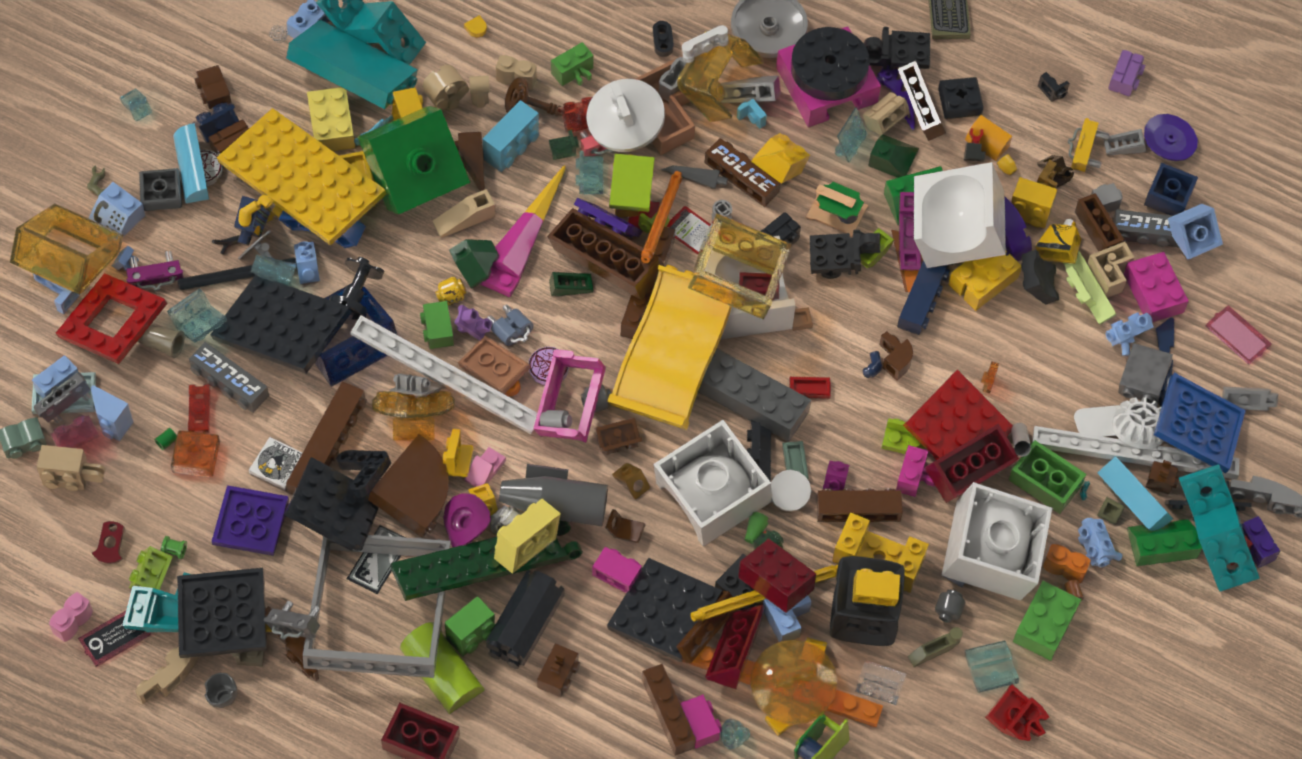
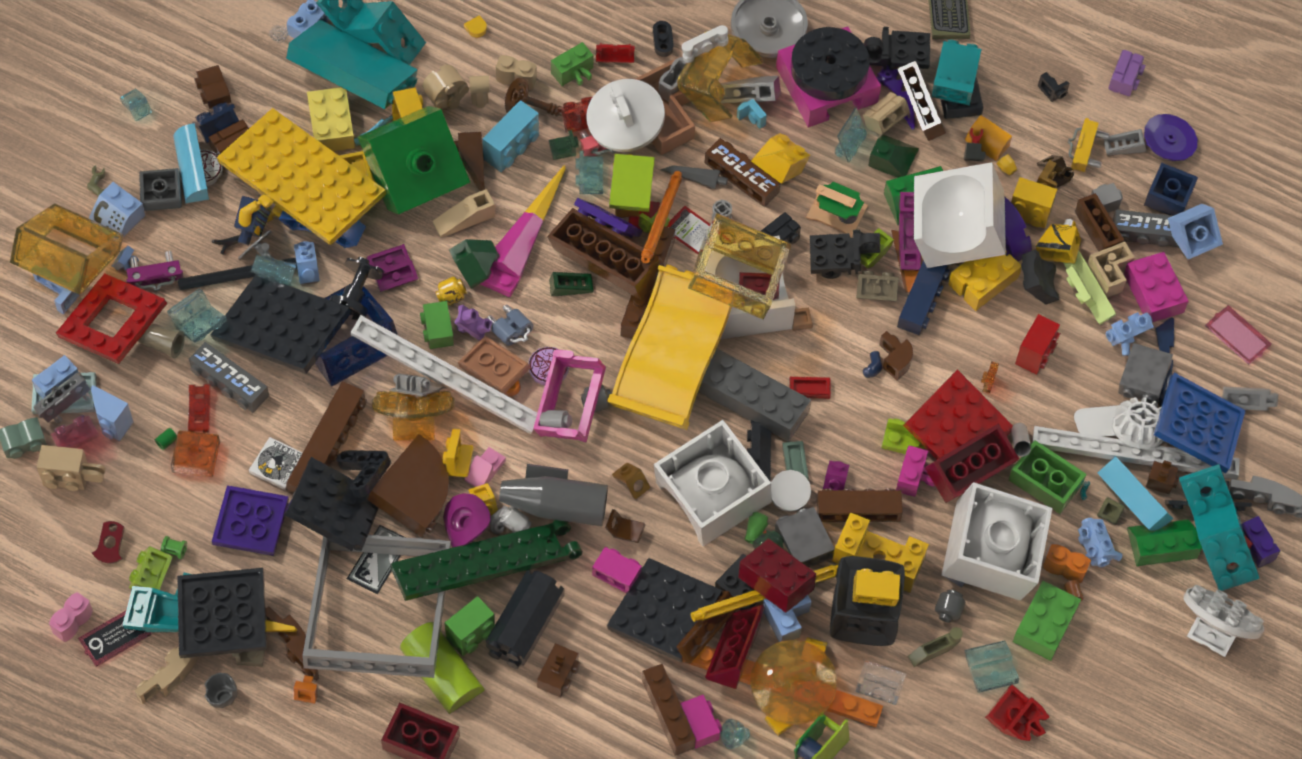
(292, 623): flat silver piece -> none
(305, 690): none -> orange tile
(397, 267): none -> magenta slope
(526, 535): light yellow brick -> none
(615, 53): none -> red hinge
(617, 435): reddish brown bracket -> none
(805, 537): none -> flat silver panel
(877, 287): none -> dark tan bracket
(956, 72): none -> teal bracket
(1038, 344): none -> red brick
(1219, 622): none -> white bracket

